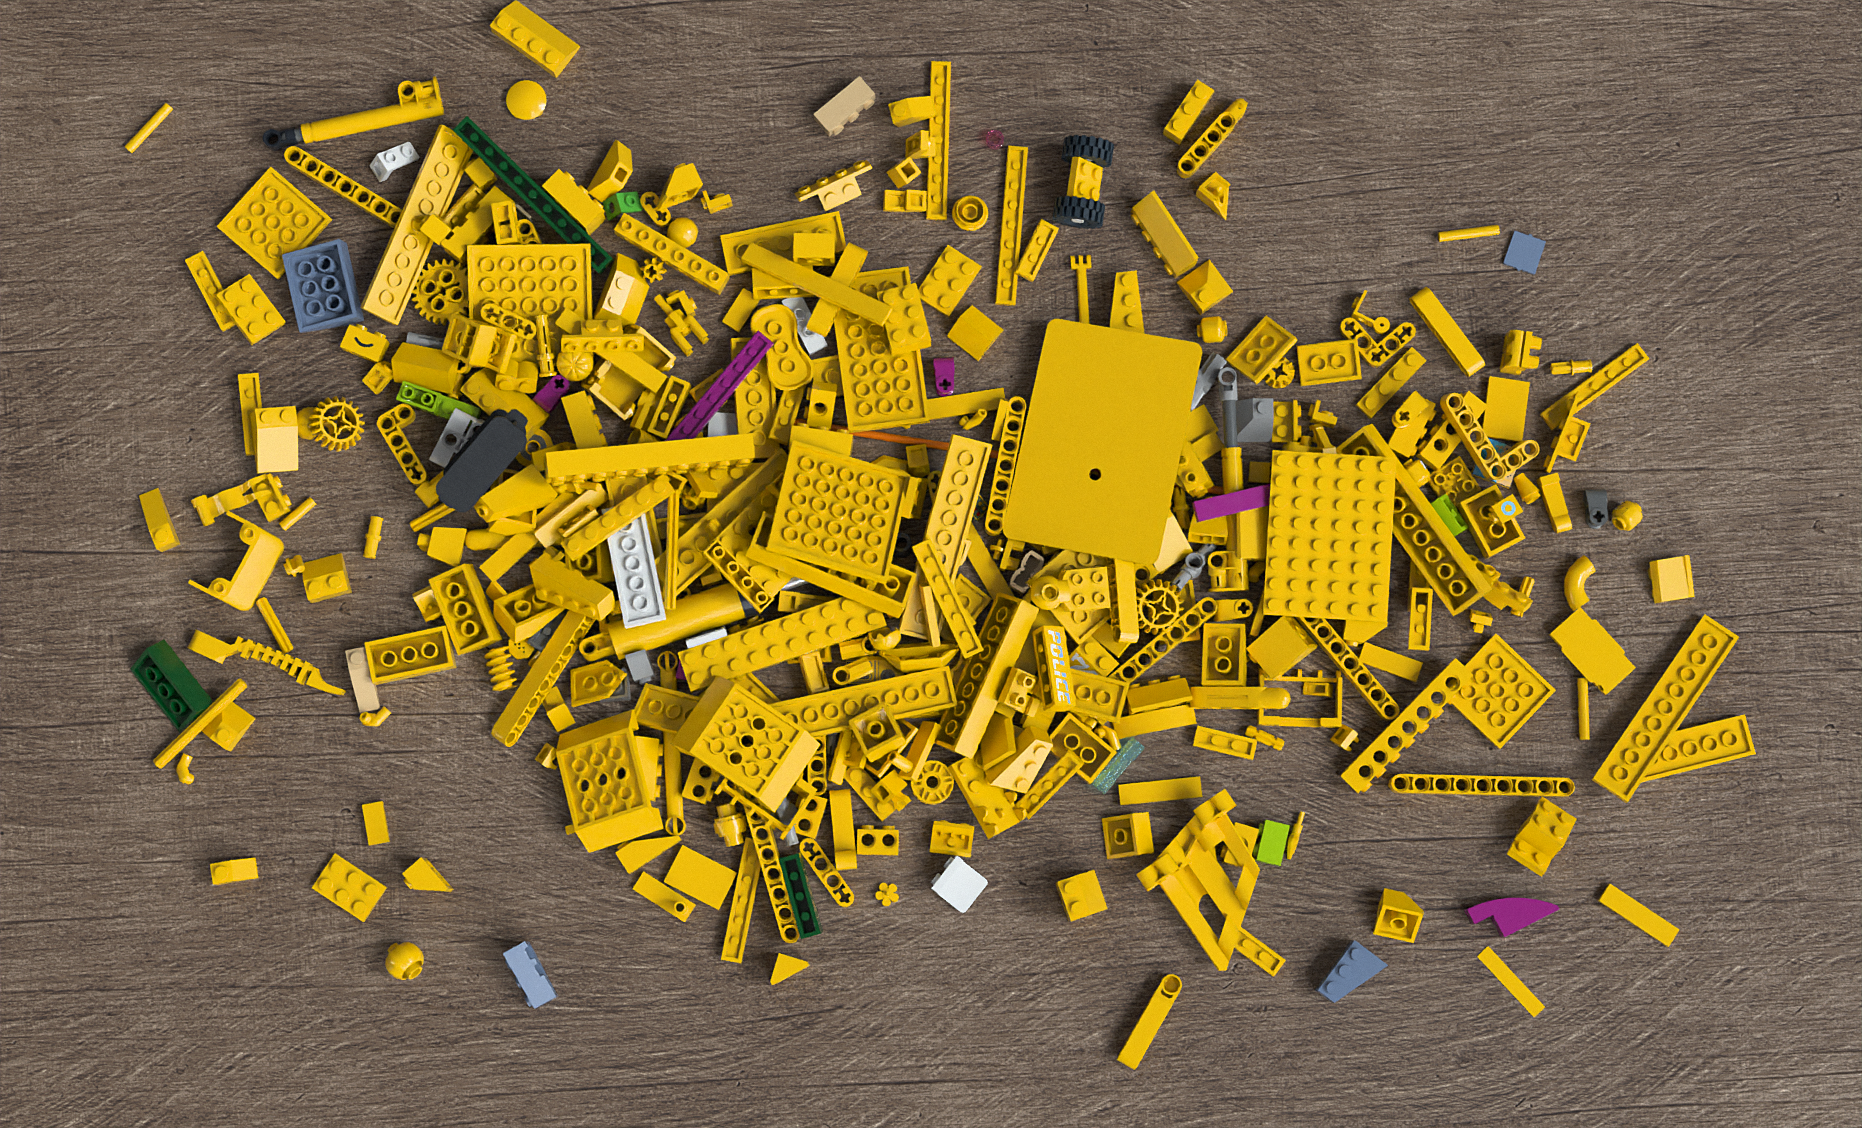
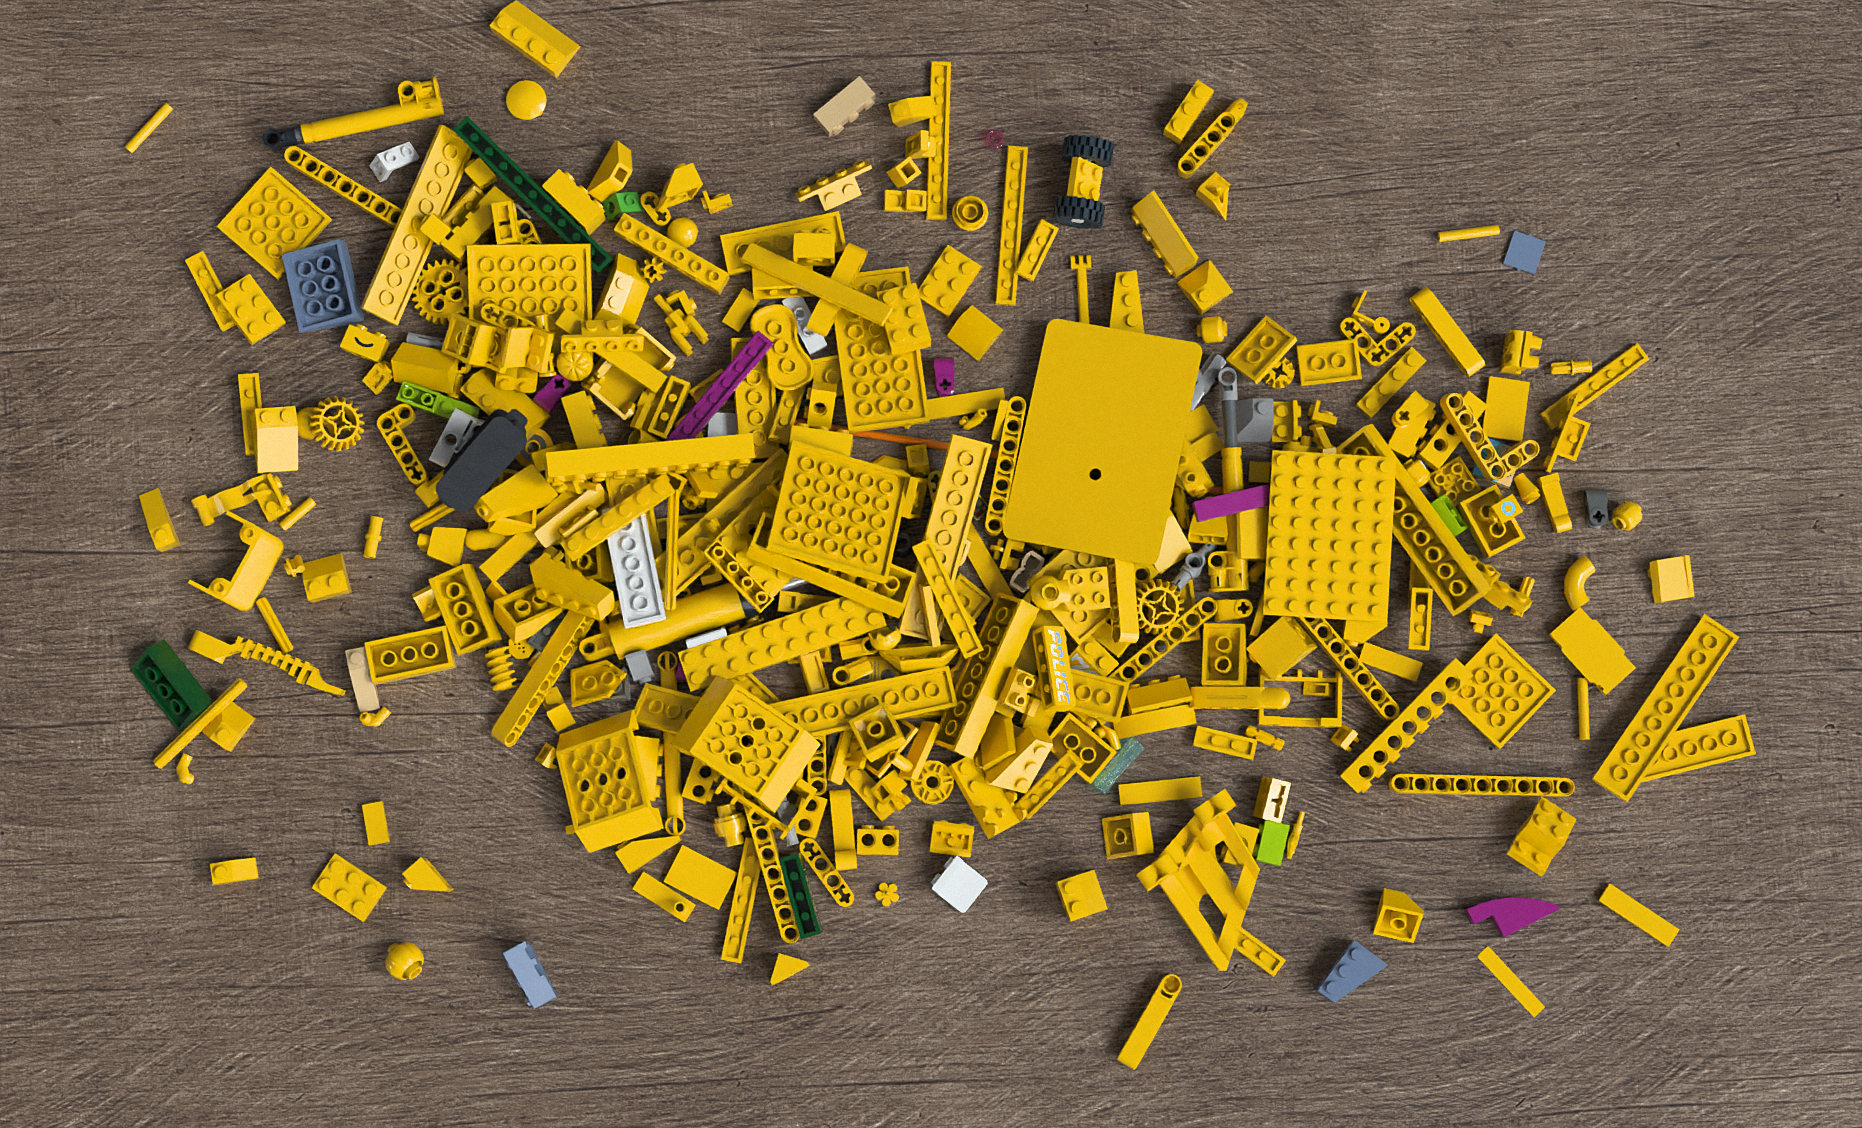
(527, 348): none -> yellow bracket
(1271, 799): none -> yellow brick

